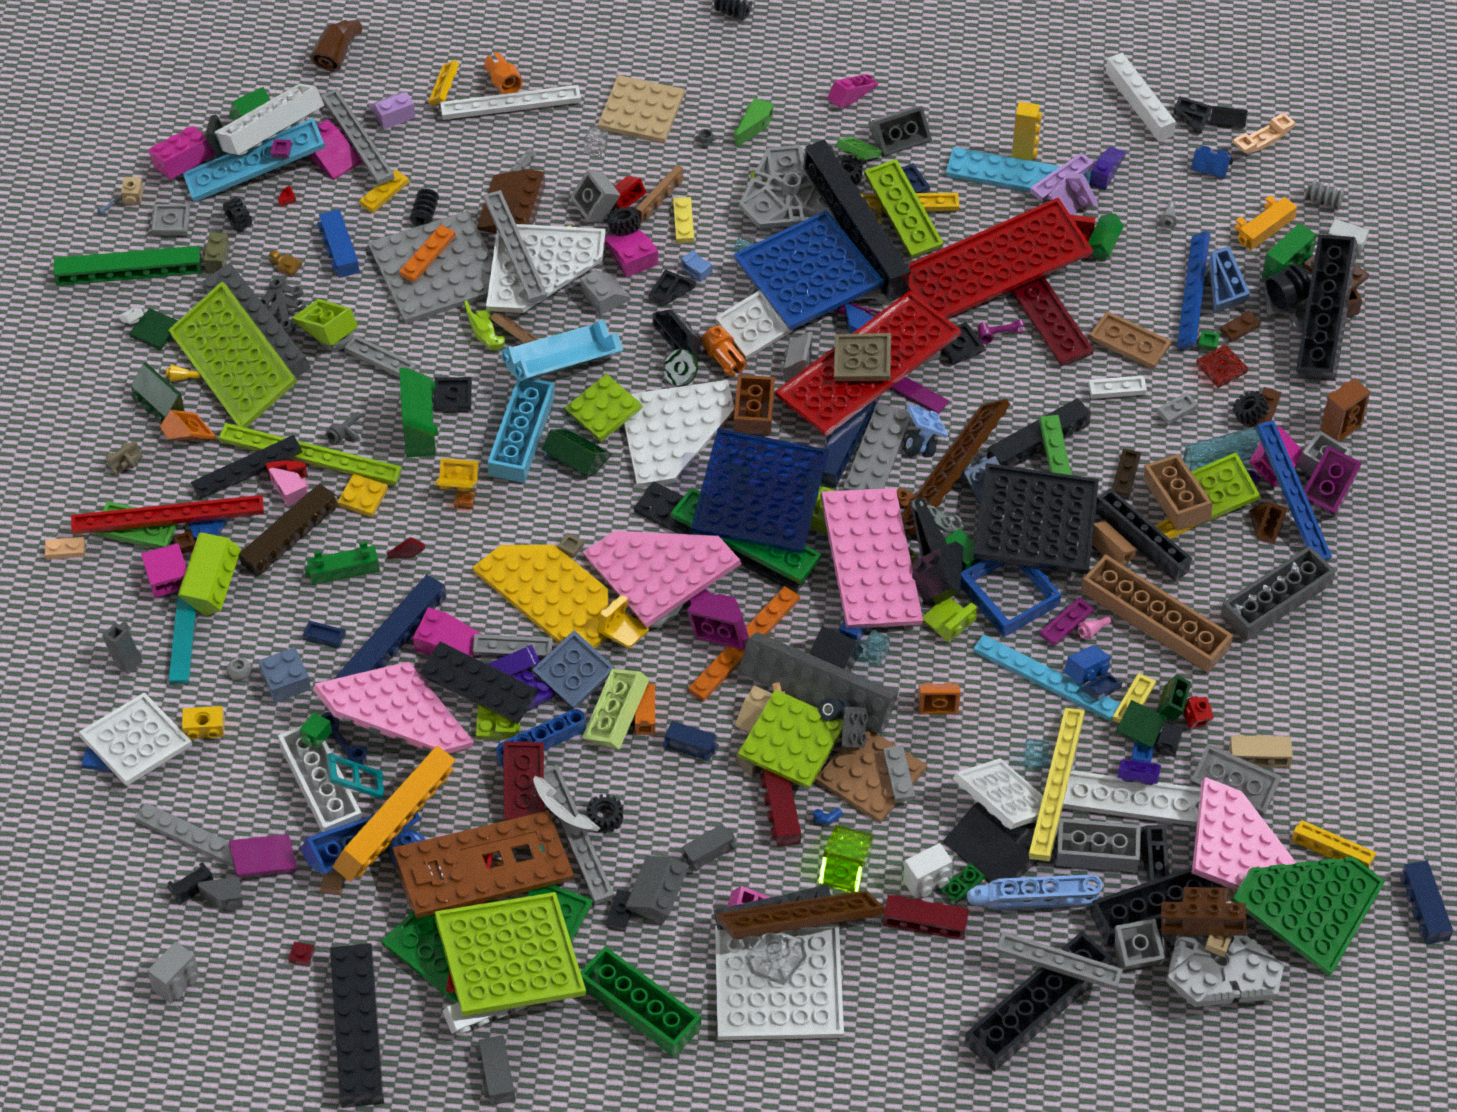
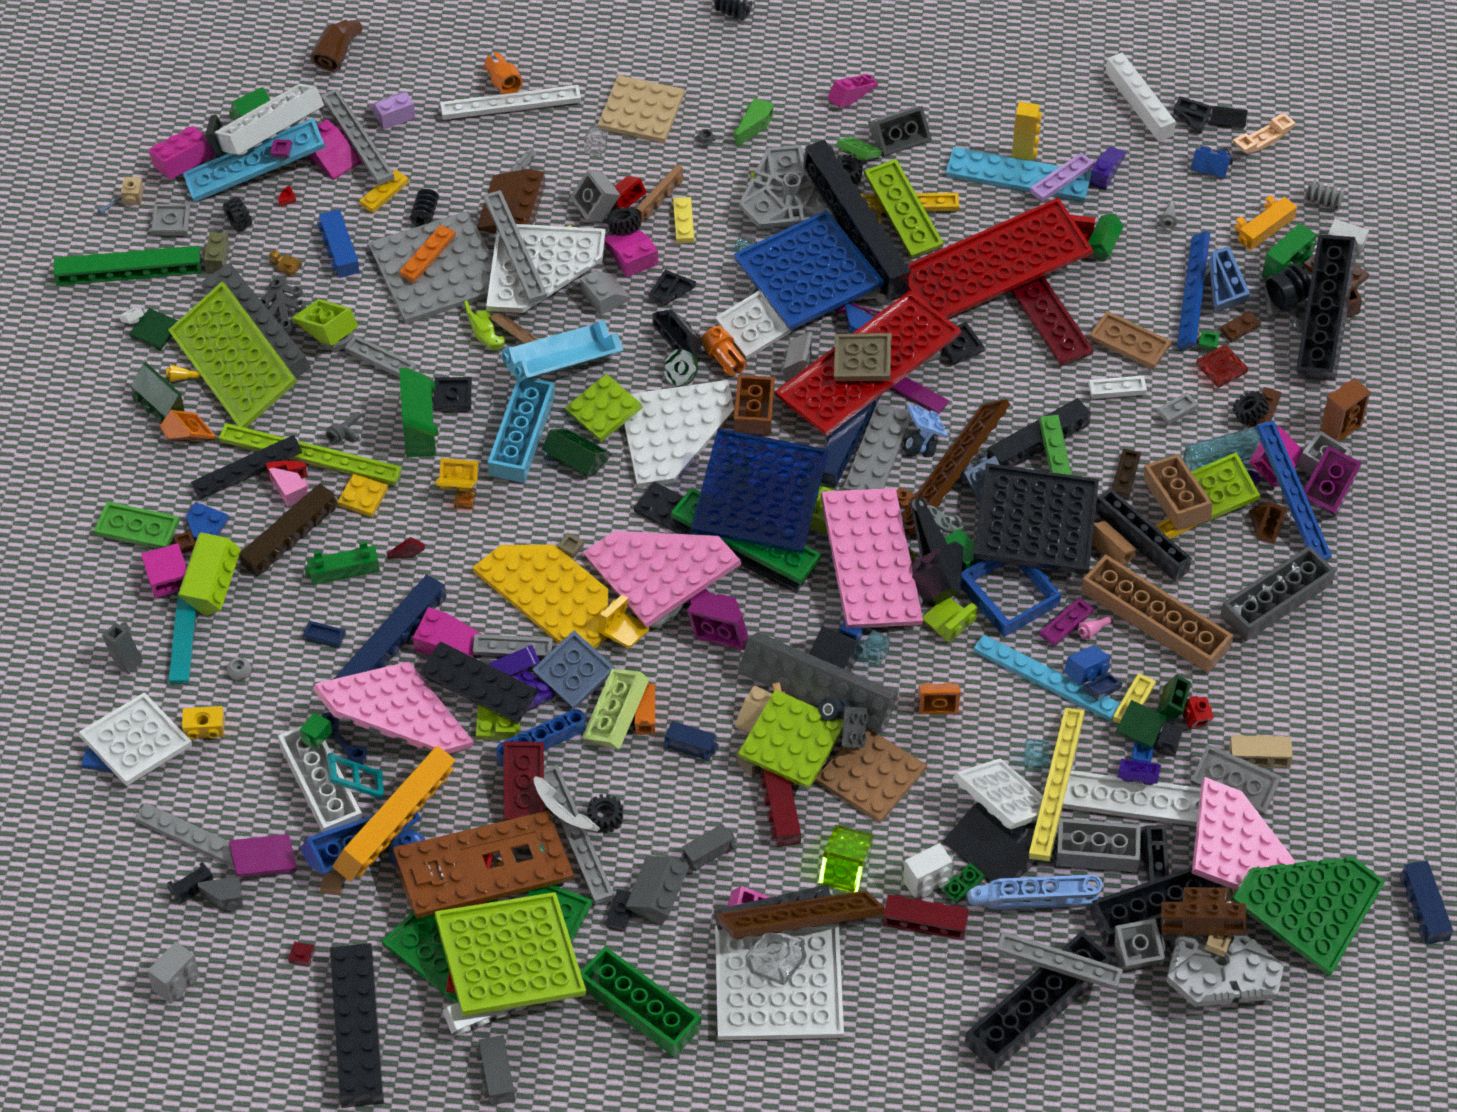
(64, 548): light nougat plate -> none
(124, 457): dark tan hips -> none
(167, 514): red plate -> none
(284, 675): sand blue brick -> none
(443, 83): yellow plate -> none
(696, 266): medium blue piece -> none
(732, 657): orange plate -> none
(824, 818): blue arm -> none
(899, 774): light grey plate -> none
(916, 179): dark blue plate -> none
(986, 333): magenta brick -> none
(1074, 193): lavender bracket -> none
(1330, 844): yellow fence -> none

